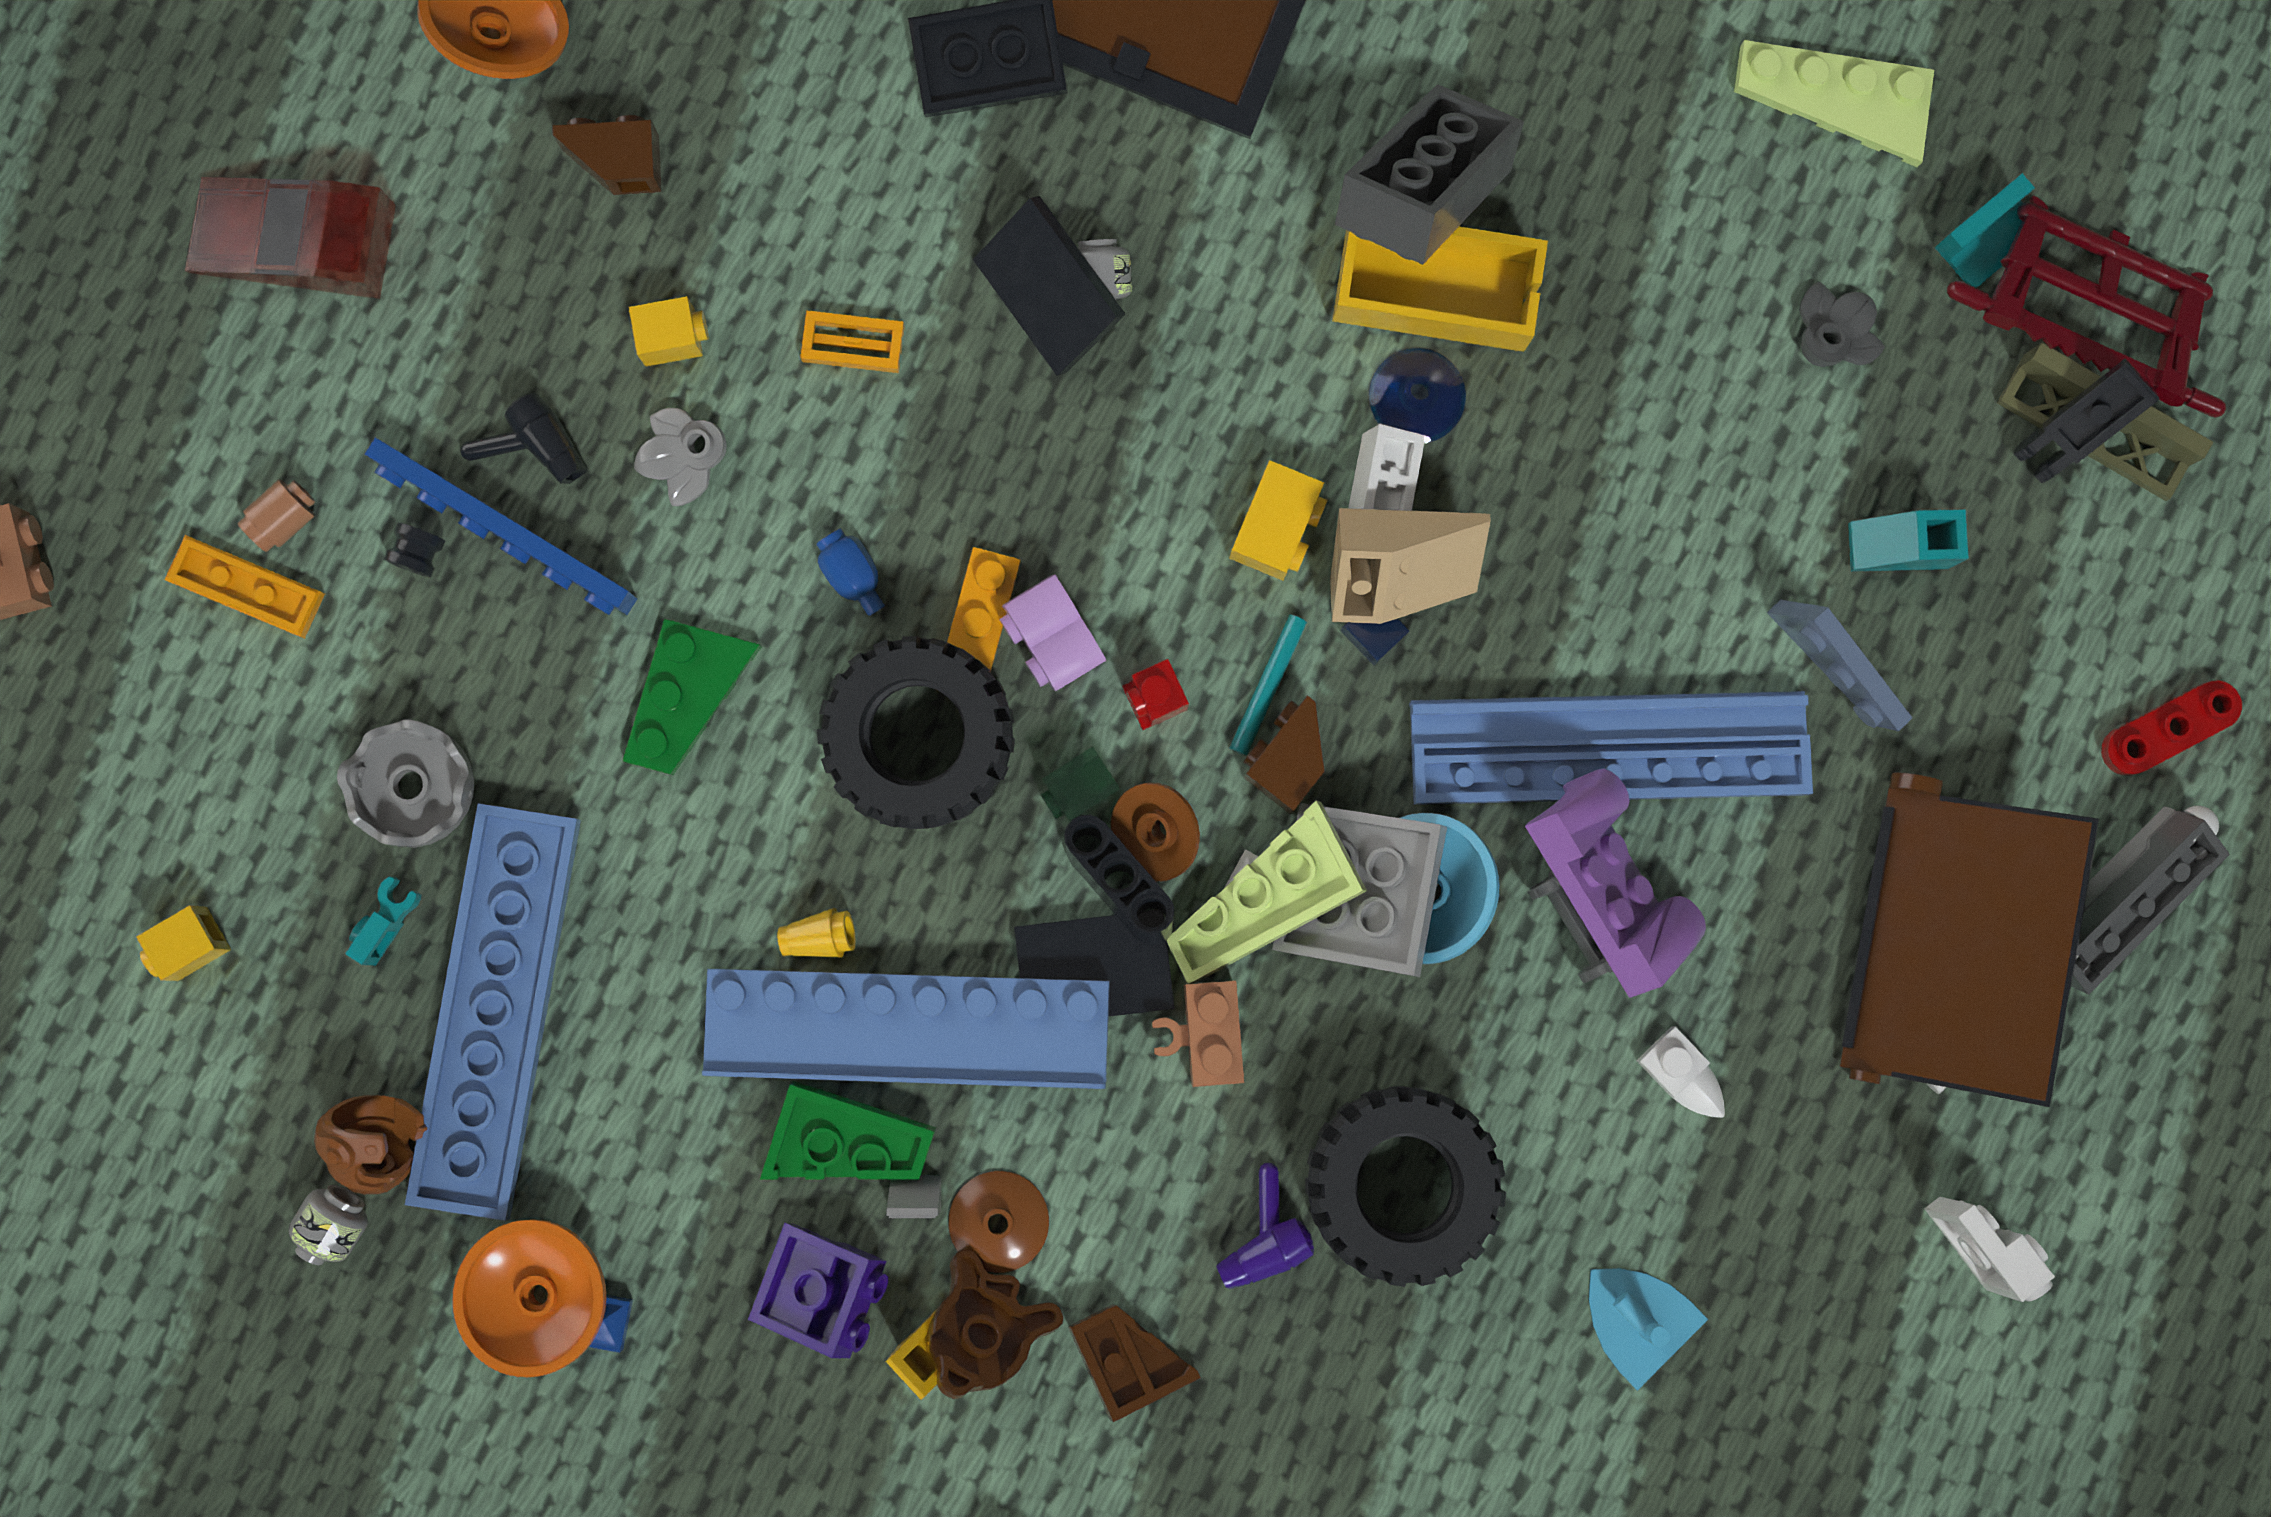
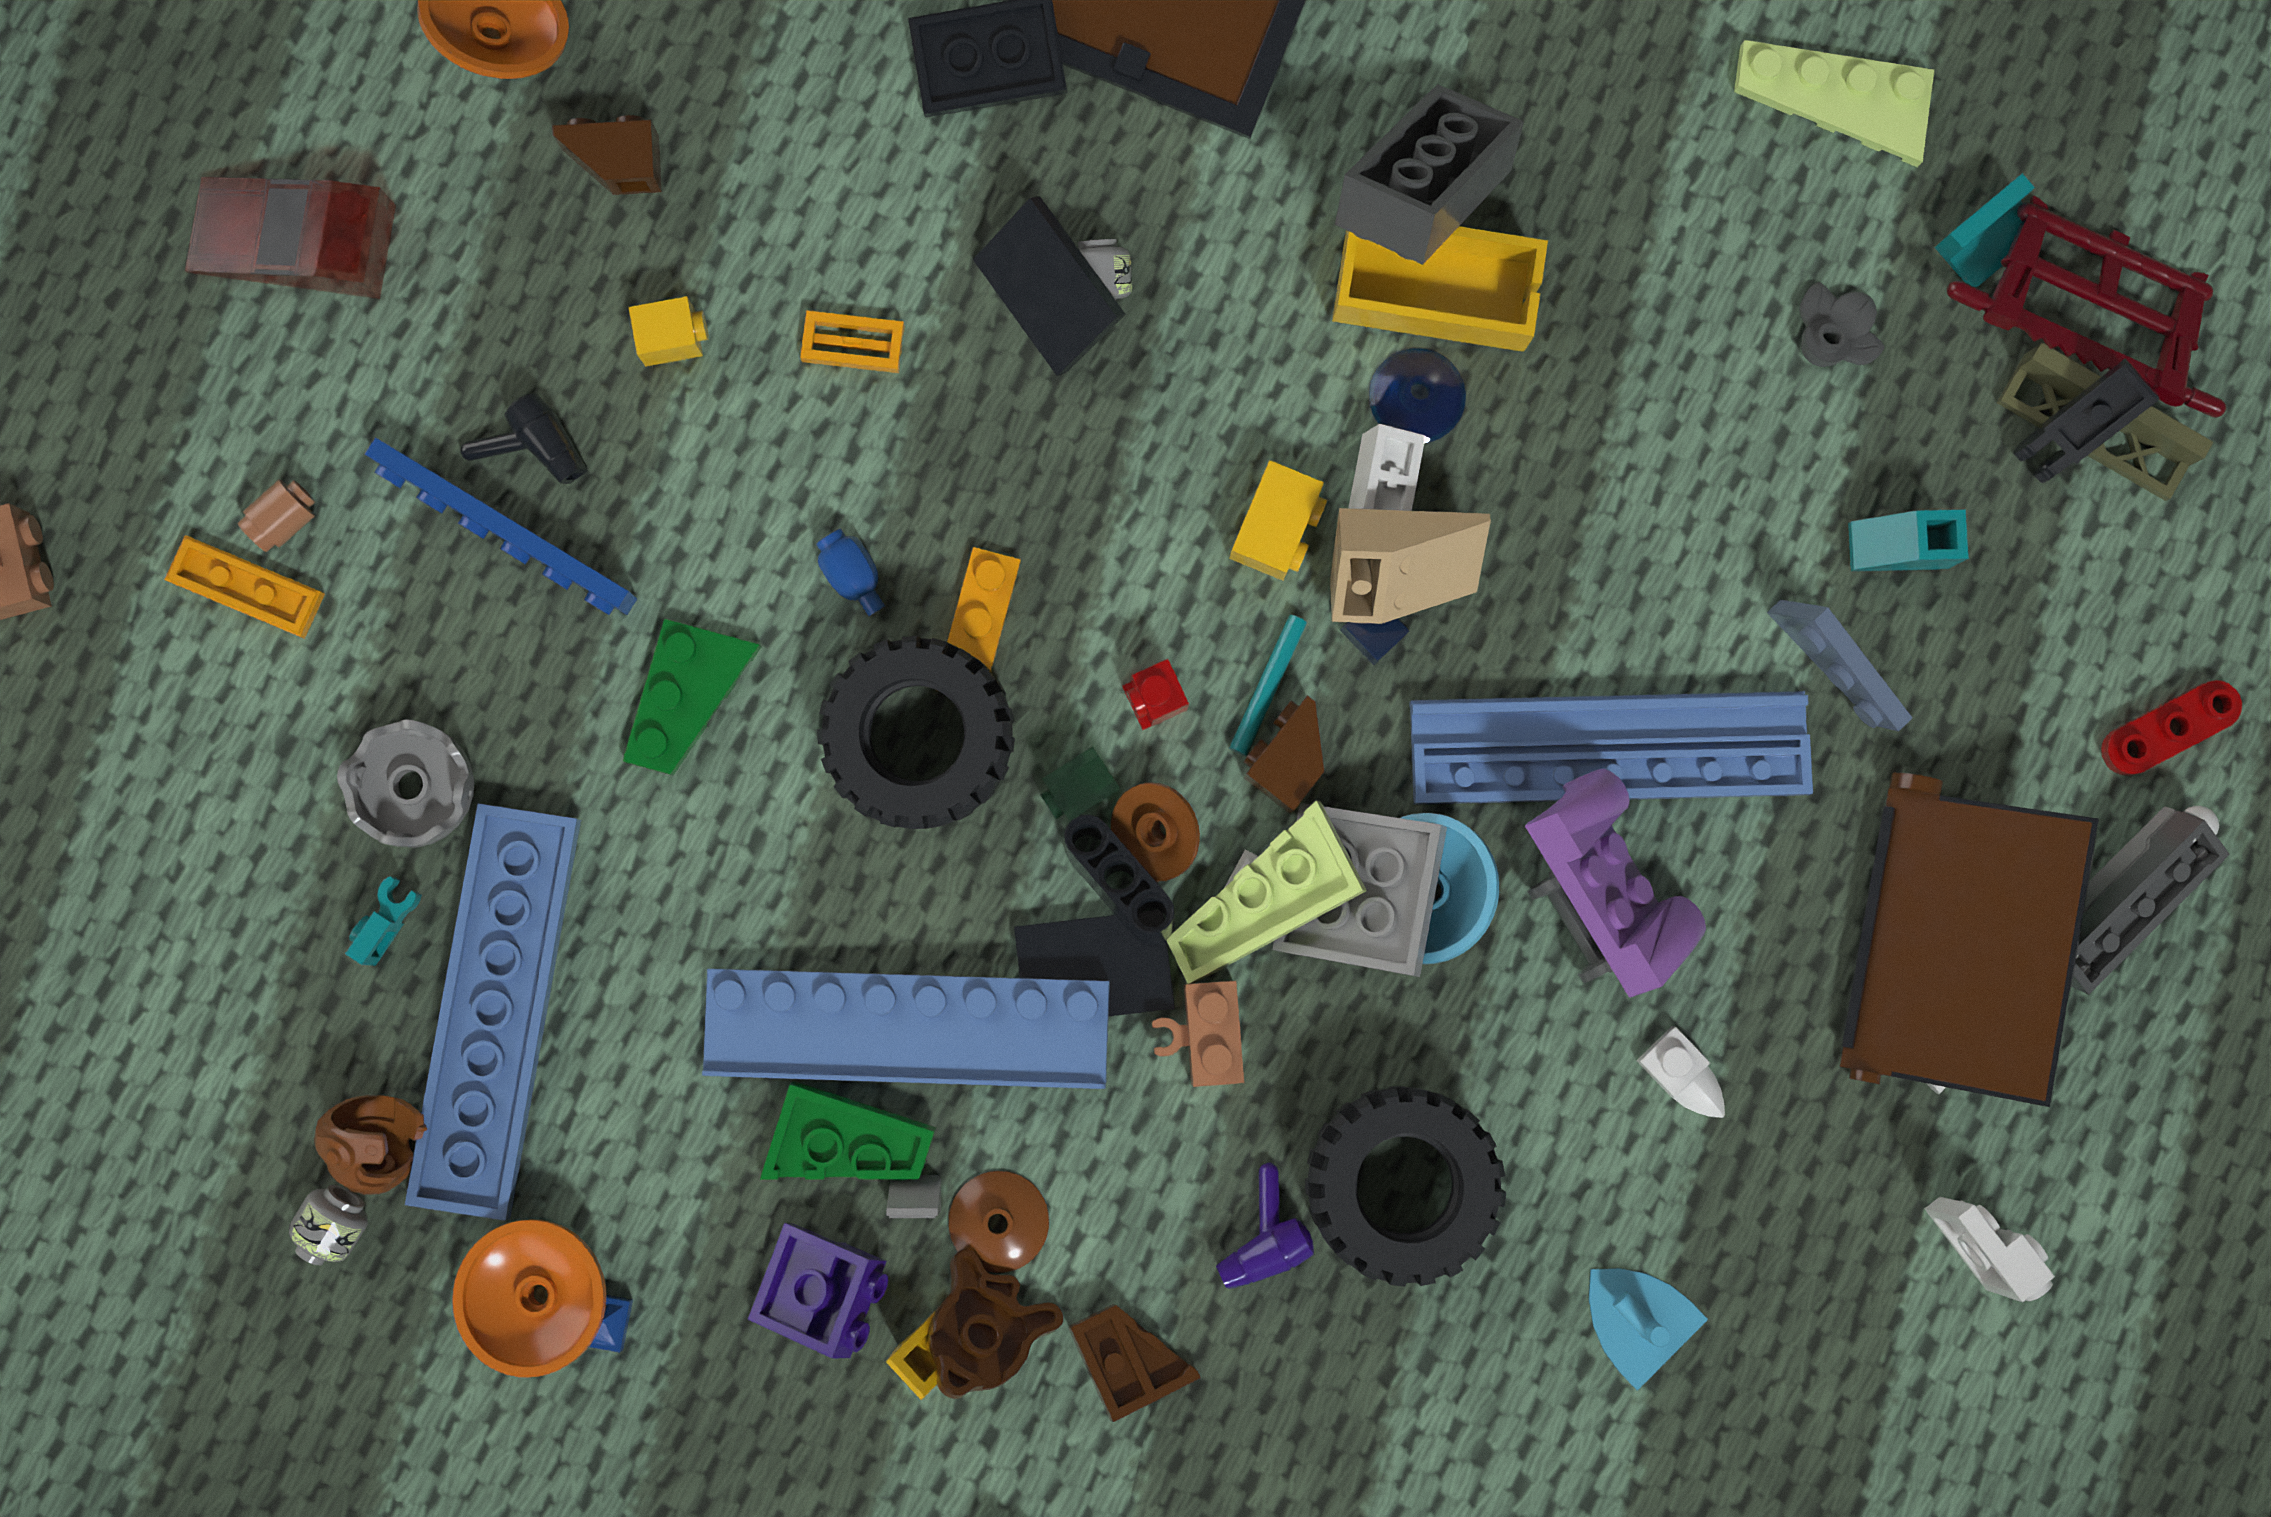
(182, 944): yellow brick -> none
(414, 550): black wheel -> none
(673, 454): light grey plate -> none
(818, 935): yellow cone -> none
(1053, 634): lavender brick -> none

